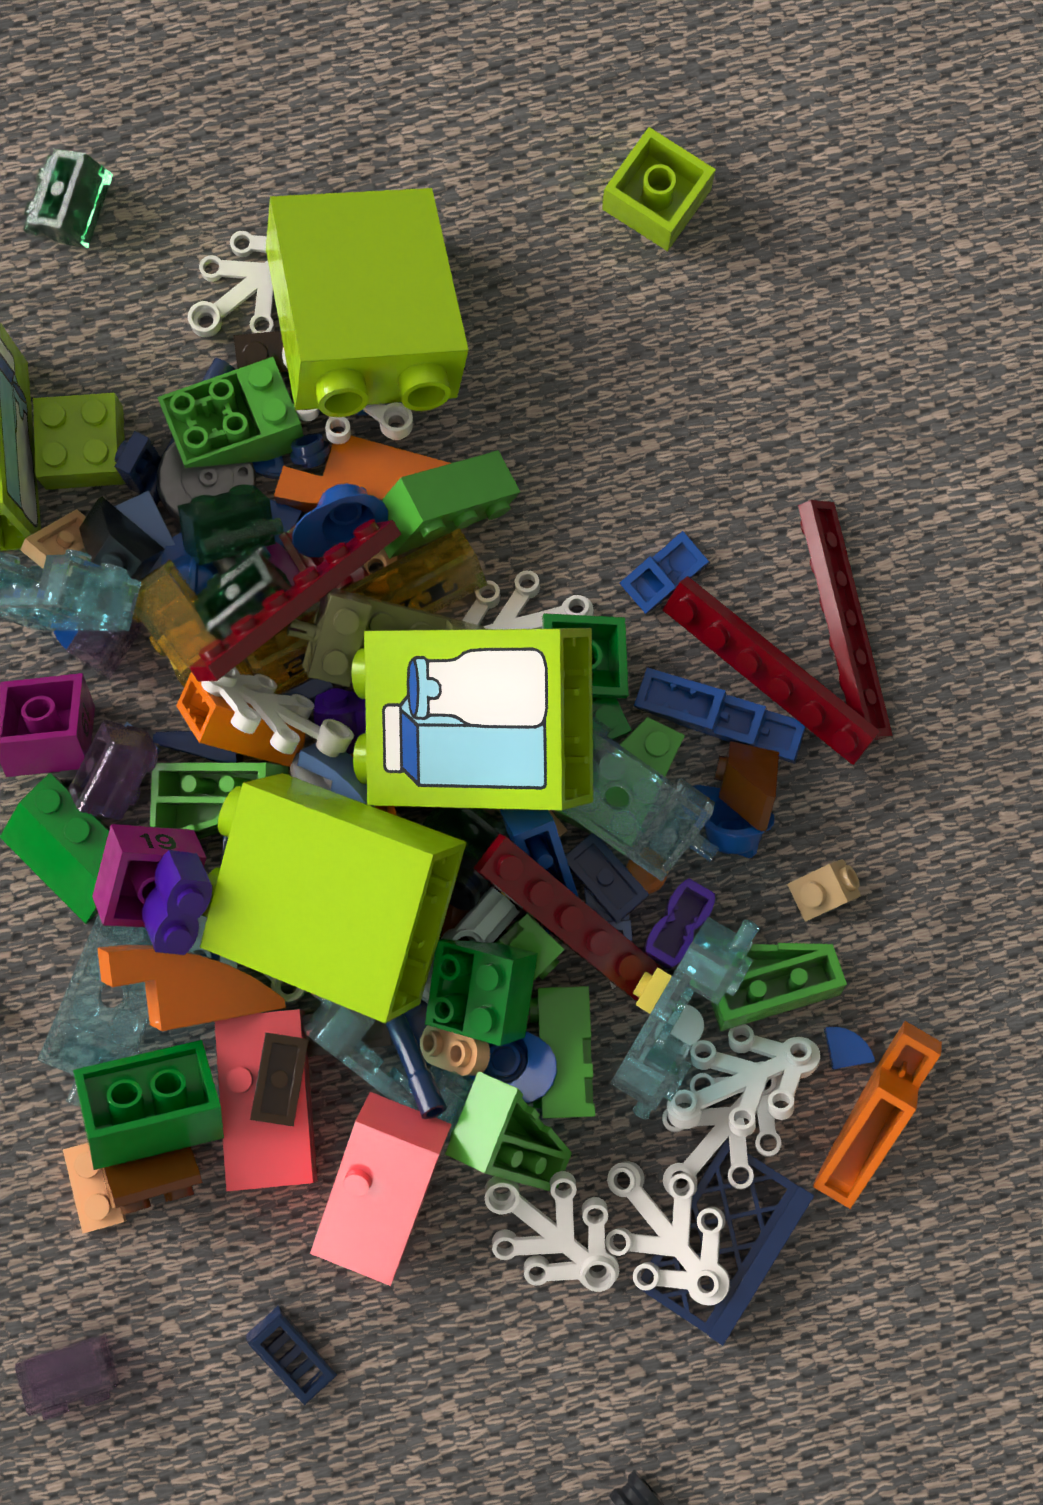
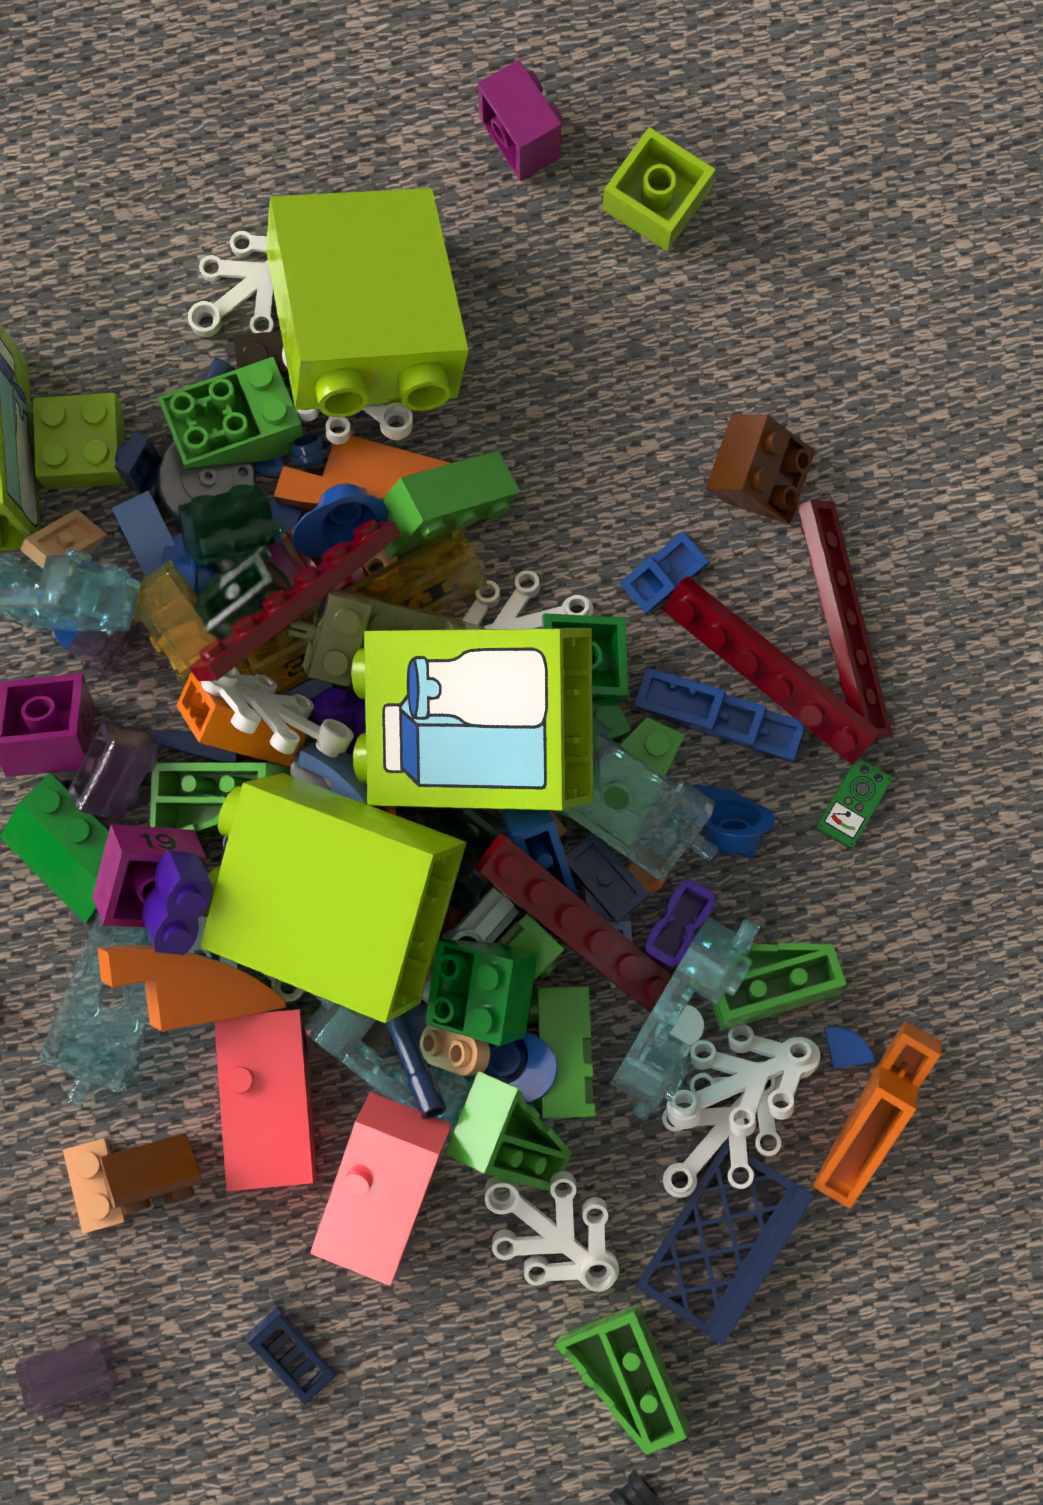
(68, 198): clear green brick -> none
(118, 541): black slope -> none
(148, 1104): green slope -> none
(279, 1079): dark brown plate -> none
(520, 119): none -> magenta brick
(629, 1375): none -> bright green wedge
(650, 989): light yellow plate -> none
(672, 1237): white plant -> none
(749, 782): reddish brown slope -> none
(760, 467): none -> reddish brown slope
(825, 889): tan bracket -> none
(853, 803): none -> tile

